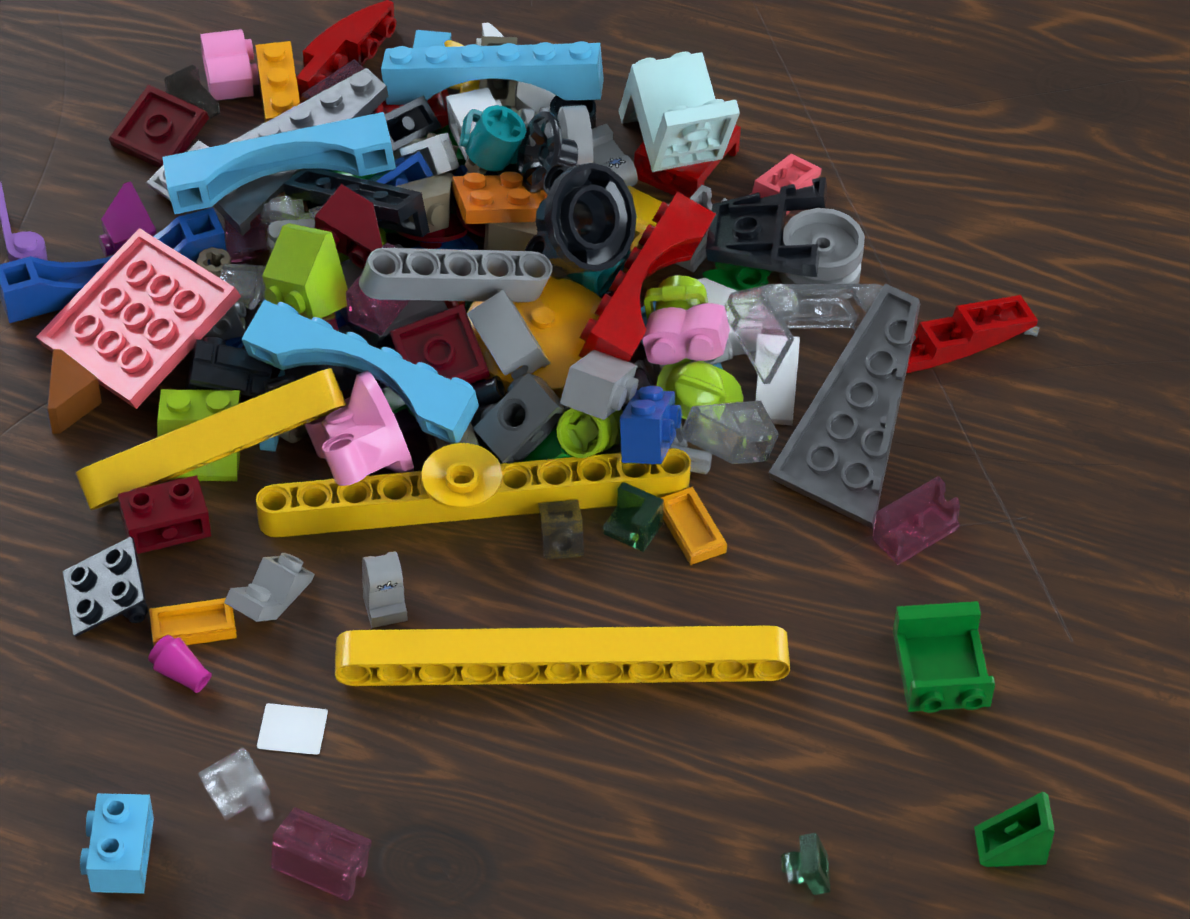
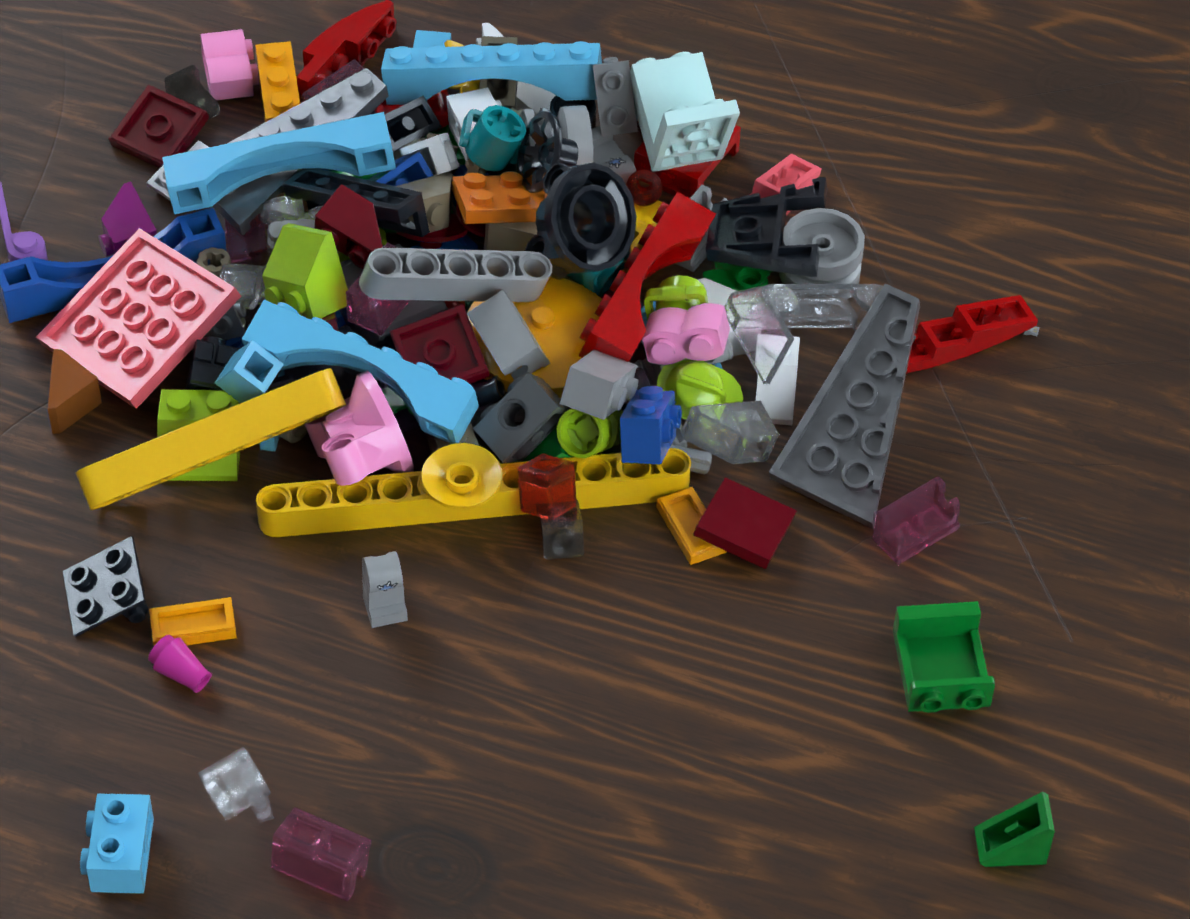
(165, 514): dark red brick -> none
(249, 372): none -> medium azure brick
(273, 588): light grey slope -> none
(292, 729): white sticker -> none
(547, 486): none -> clear red panel
(561, 655): yellow beam -> none
(615, 97): none -> light grey hinge
(635, 517): clear green panel -> none
(644, 195): none -> clear red cone
(745, 523): none -> dark red tile
(808, 864): clear green tile -> none

